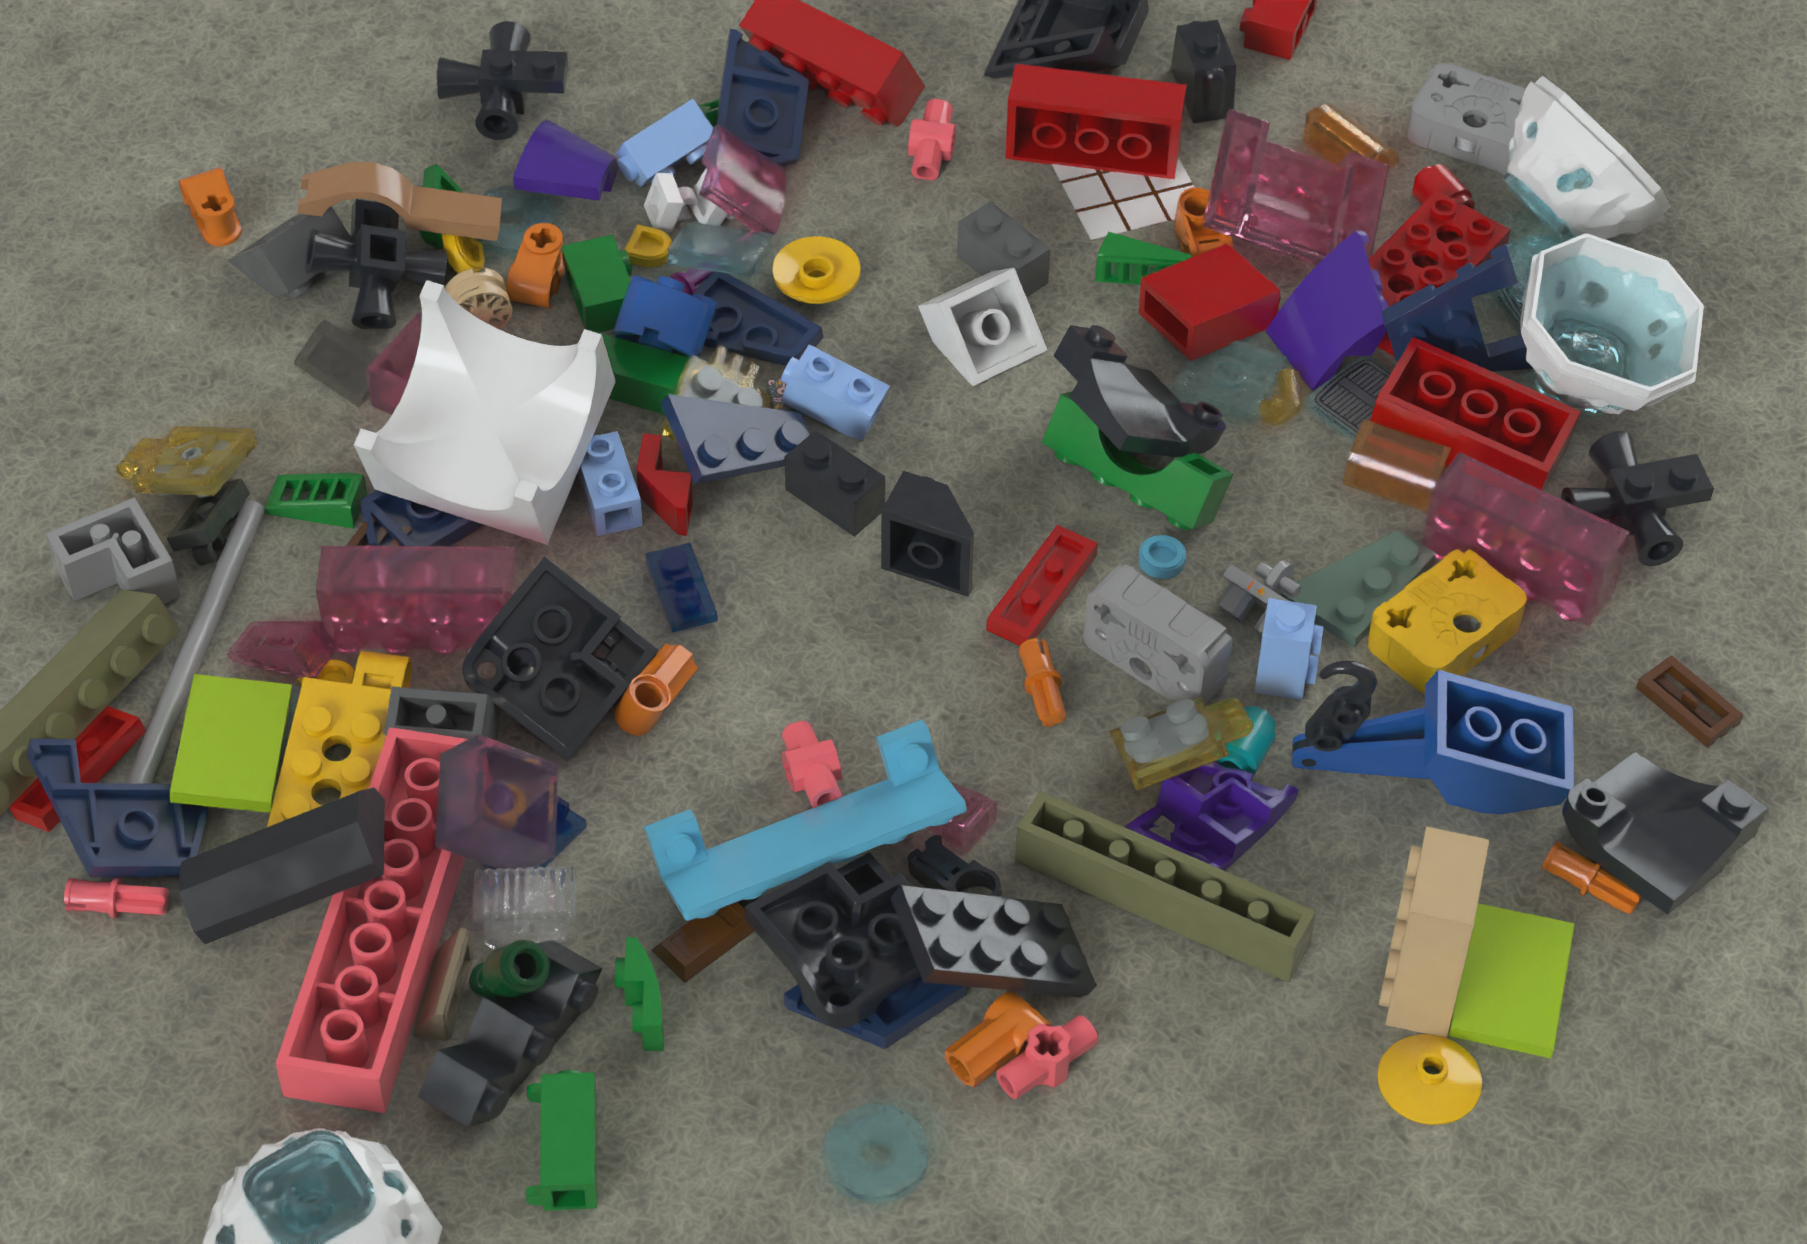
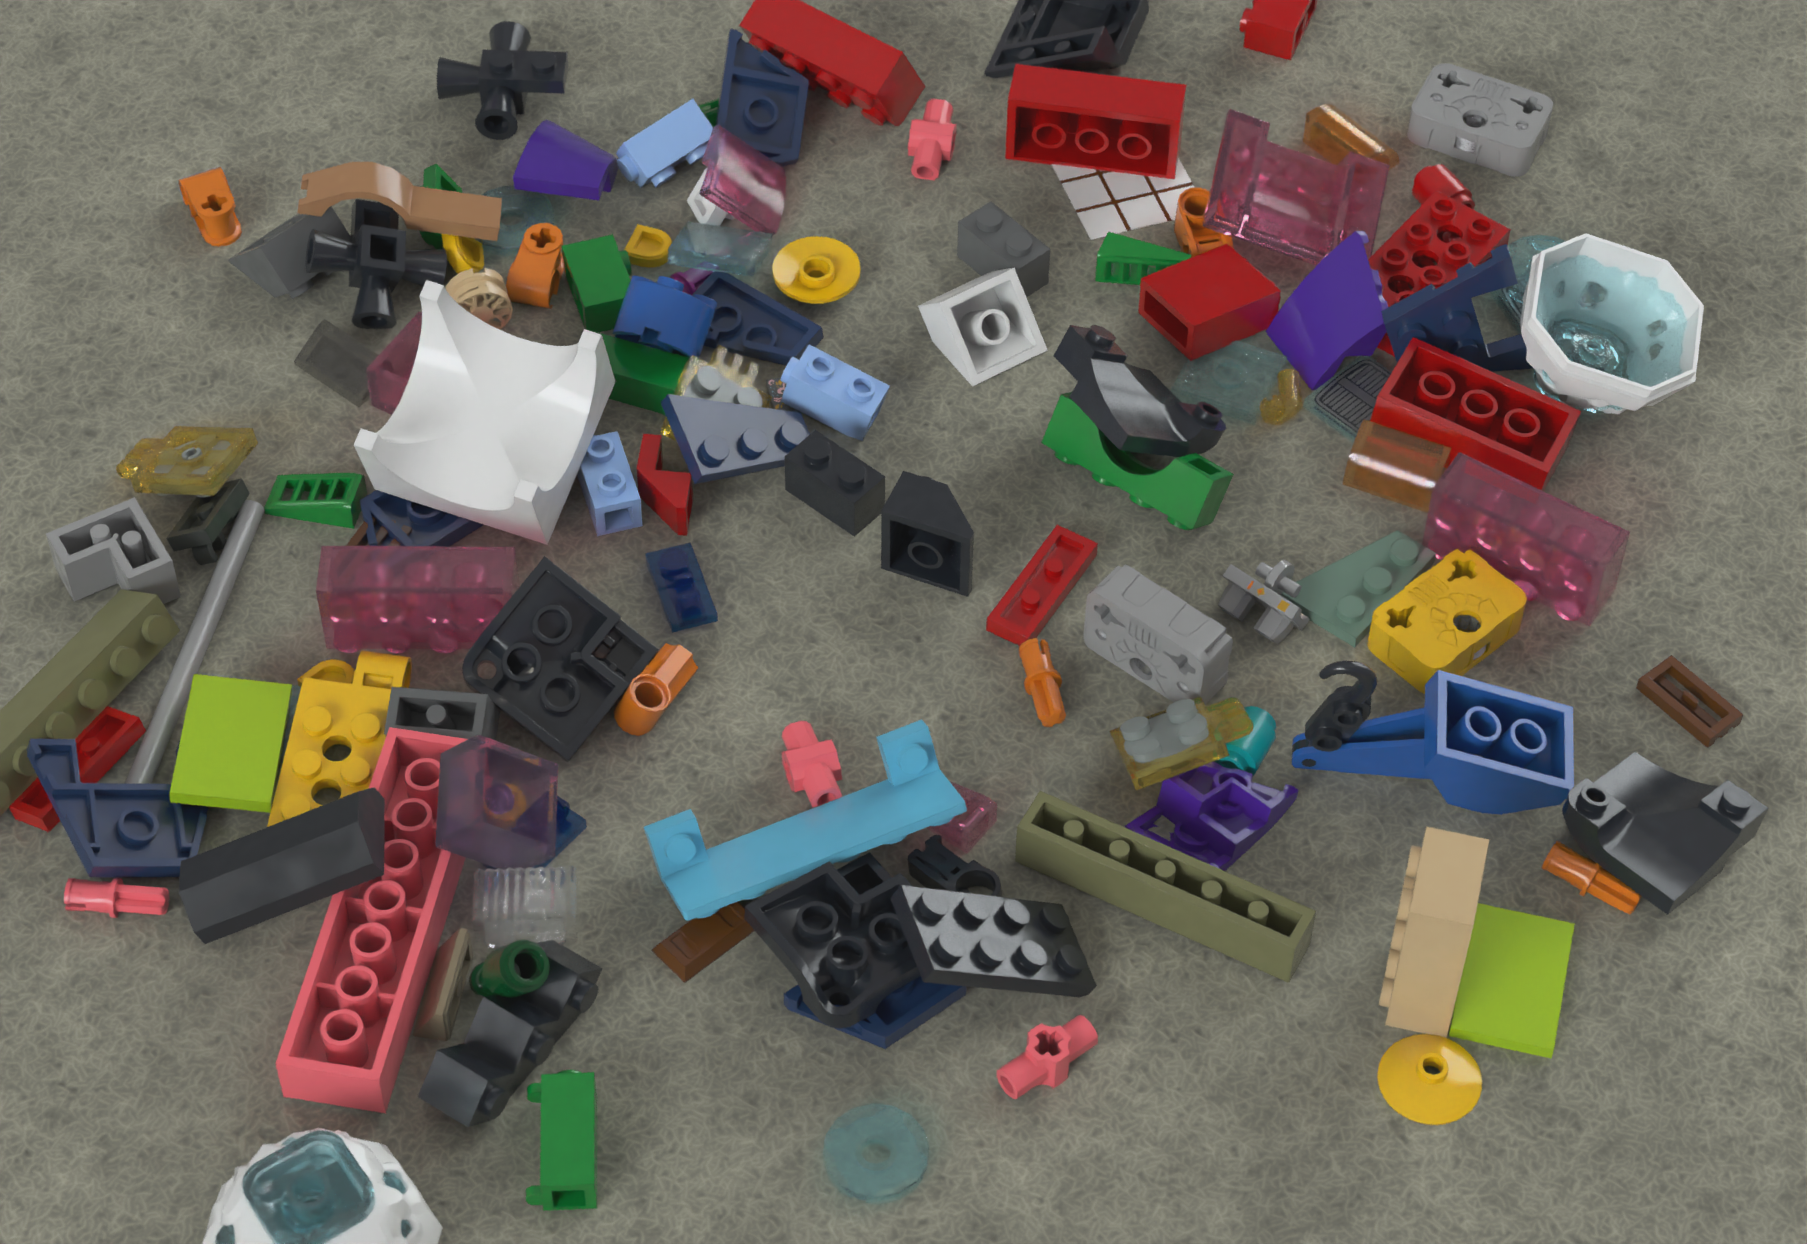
(289, 647): clear pink slope -> none
(642, 992): green slope -> none
(667, 201): white tile -> none
(994, 1040): orange piece -> none
(1162, 556): medium azure tile -> none
(1206, 68): black torso -> none
(1286, 649): light blue brick -> none
(1576, 171): white rock -> none
(1641, 493): black brick -> none

